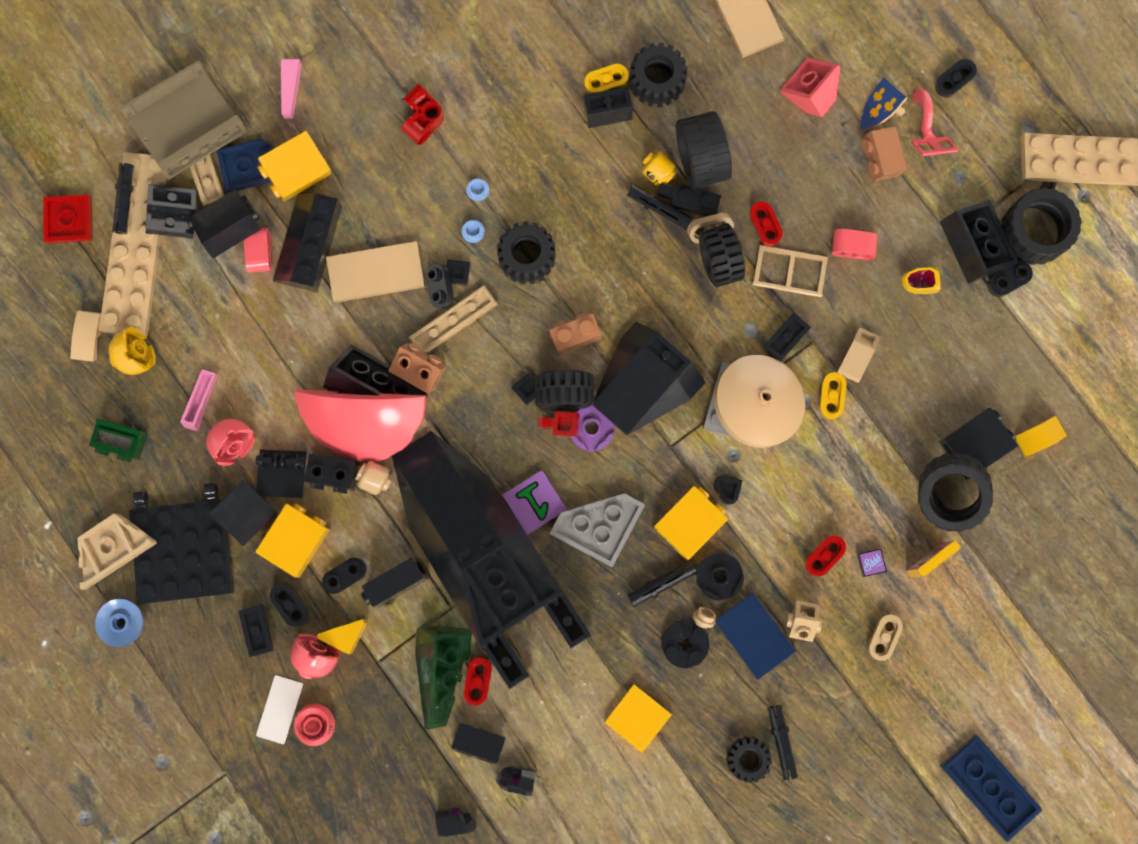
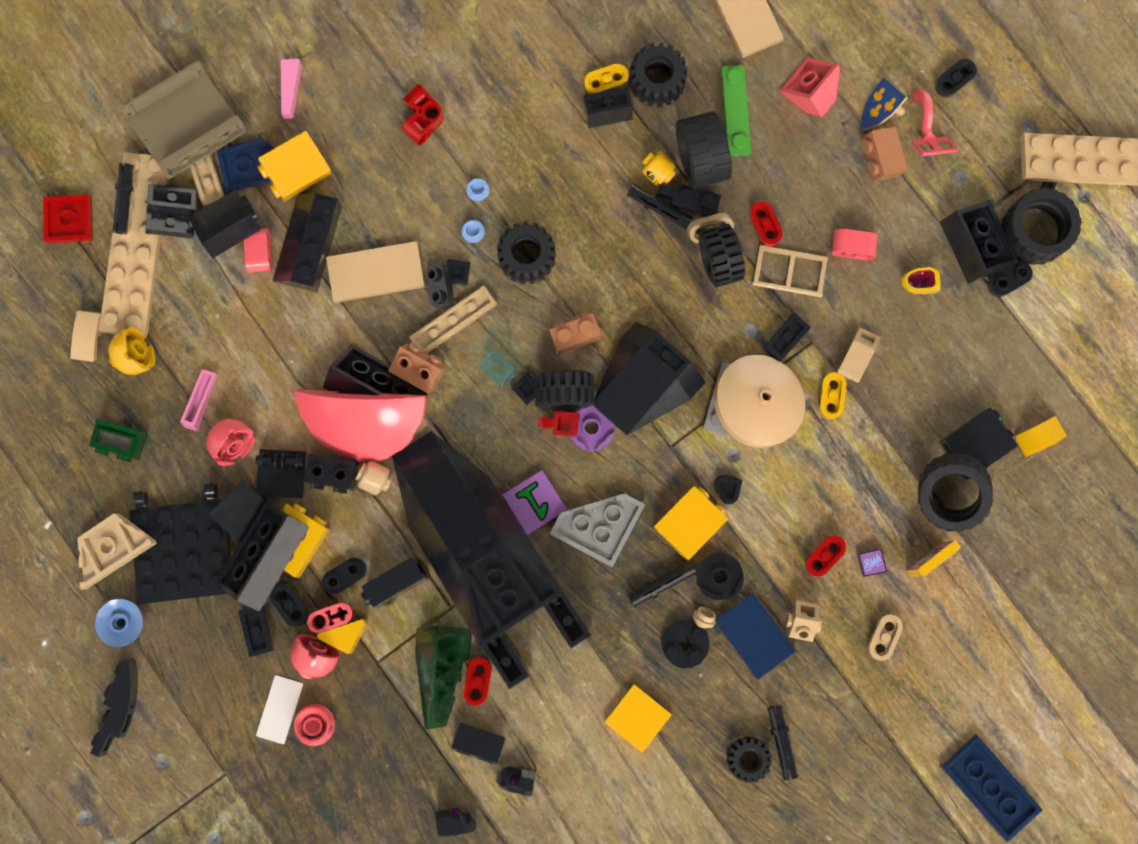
(121, 698): none -> black slope
(262, 556): none -> black slope
(334, 609): none -> coral beam
(502, 377): none -> clear light blue brick
(736, 110): none -> bright green plate

